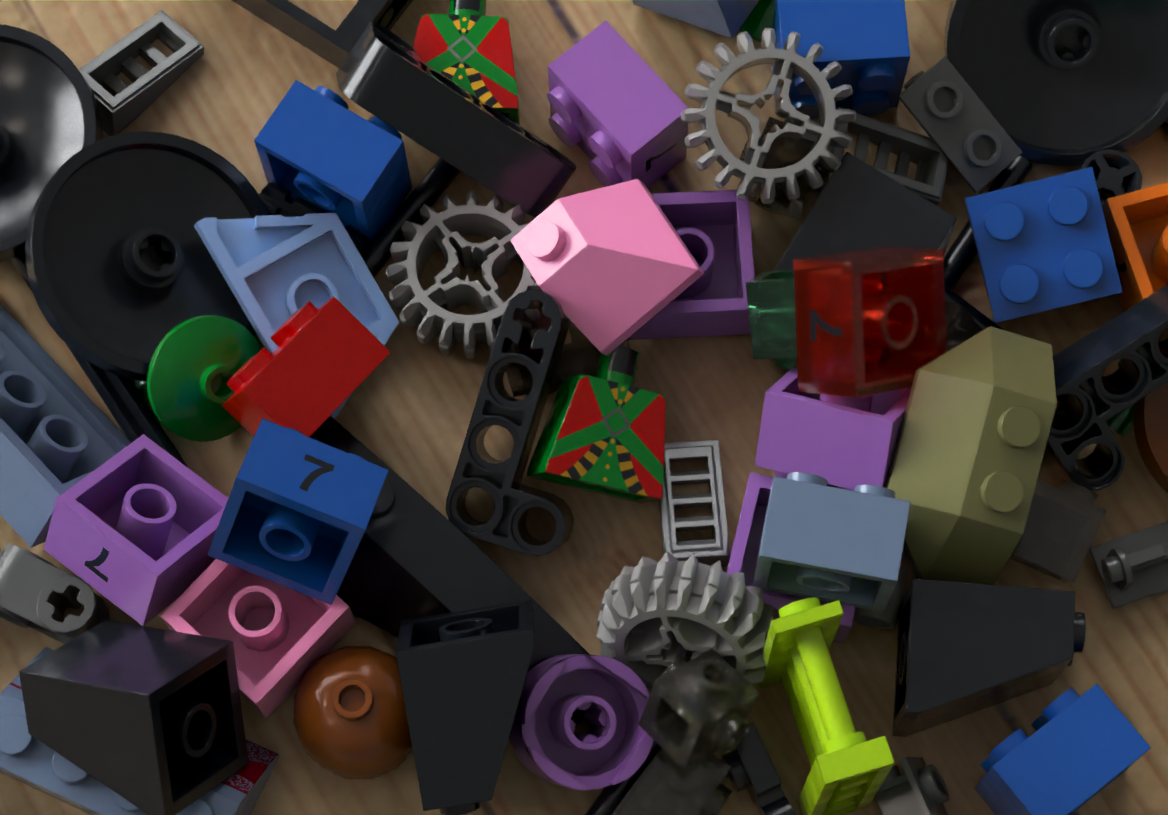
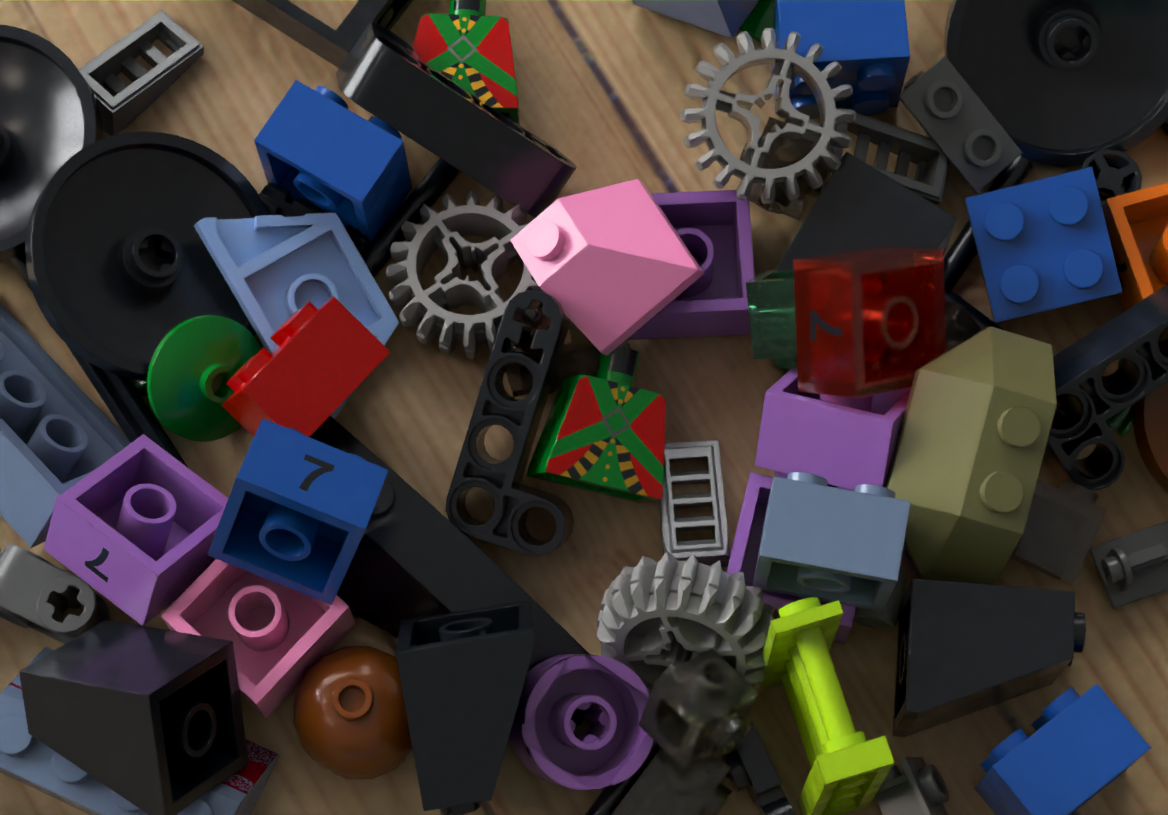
(616, 110): medium lavender brick -> none

